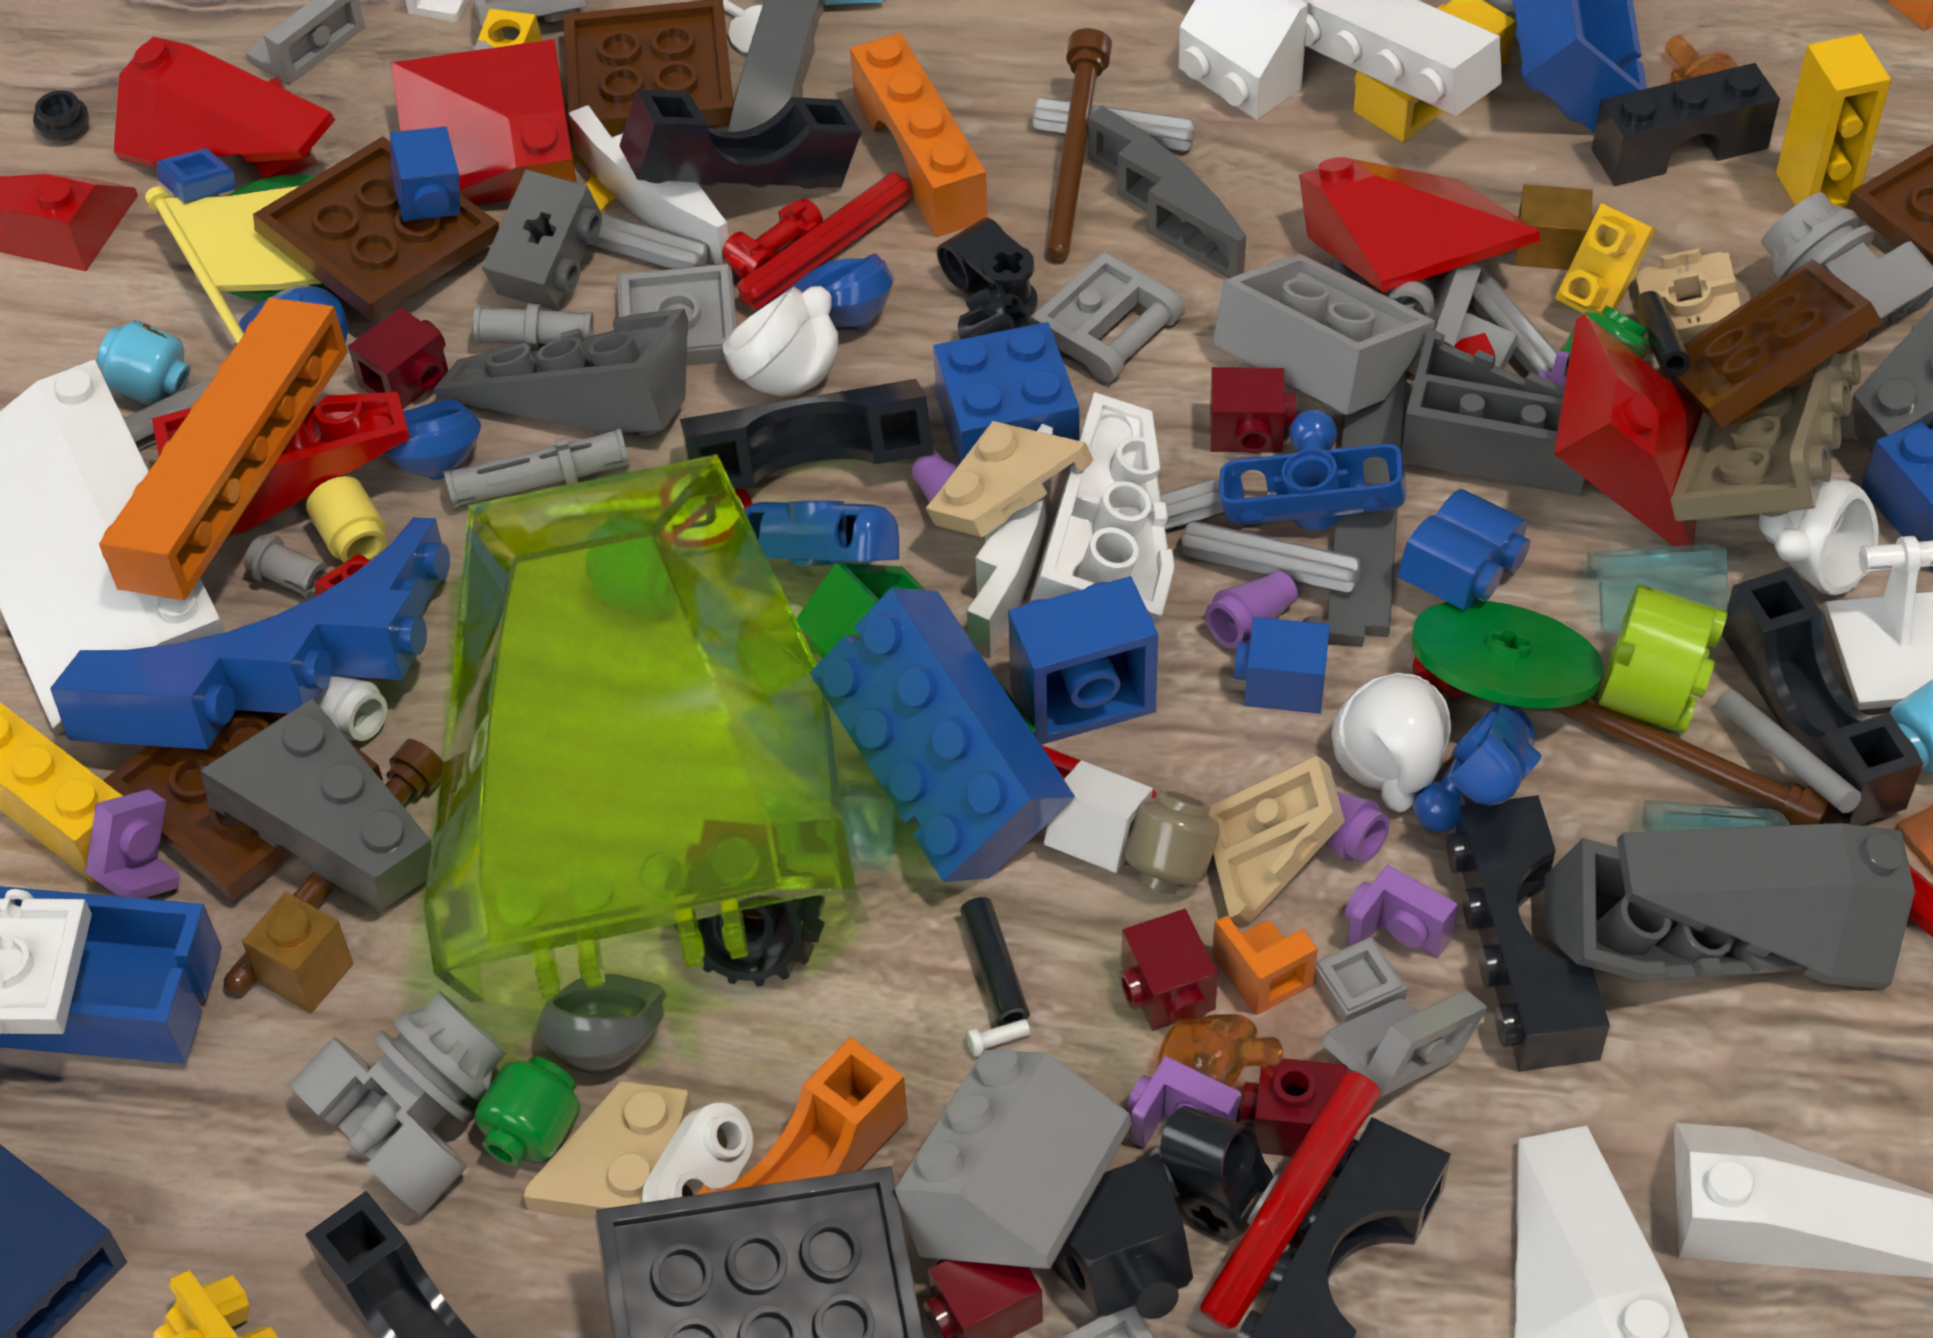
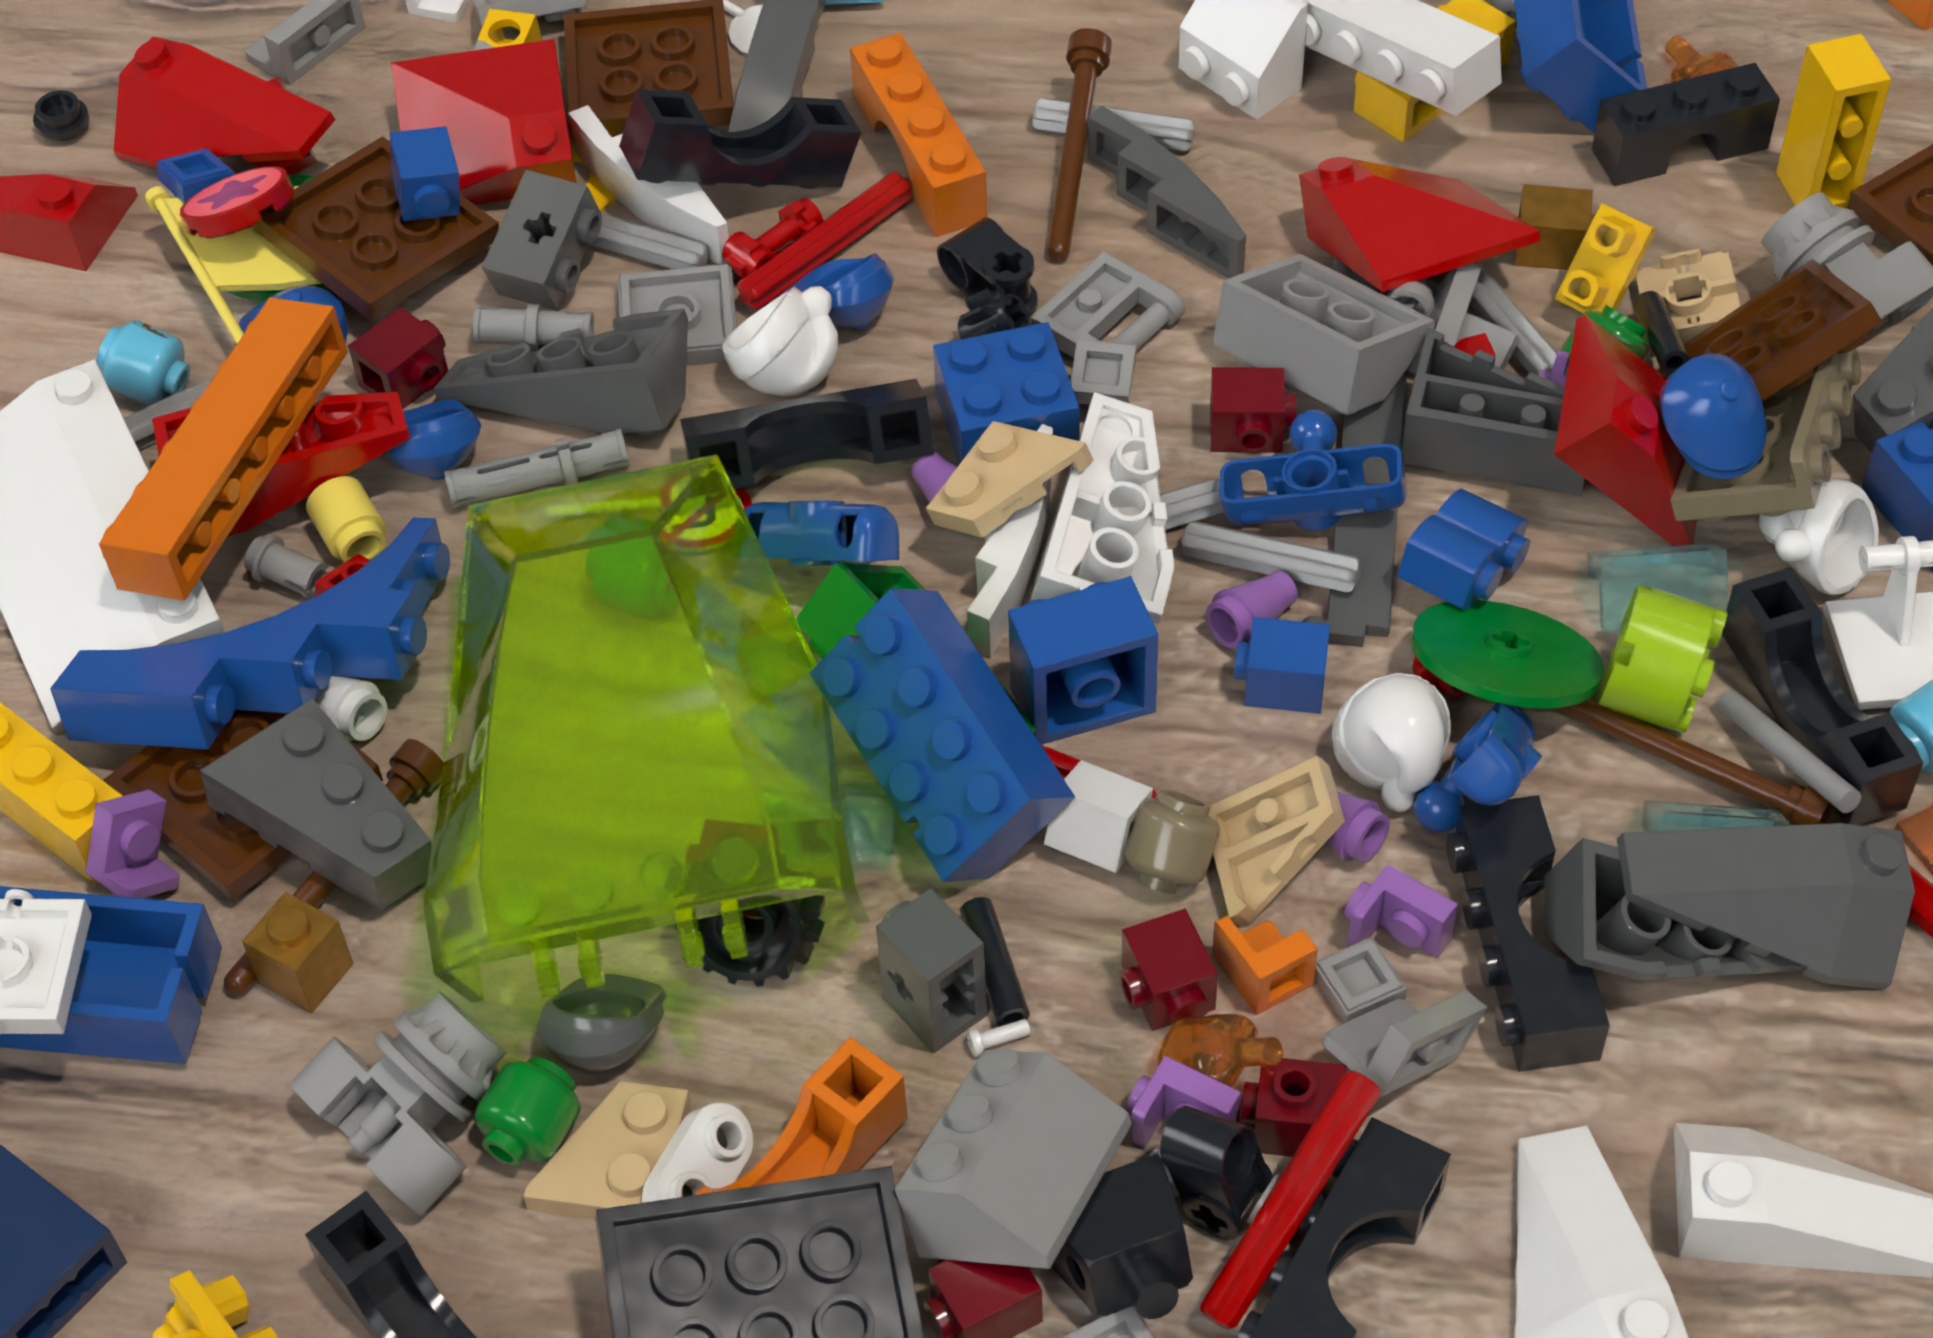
(236, 202): none -> tile
(932, 969): none -> dark grey brick
(1103, 369): none -> light grey tile
(1714, 416): none -> blue hat

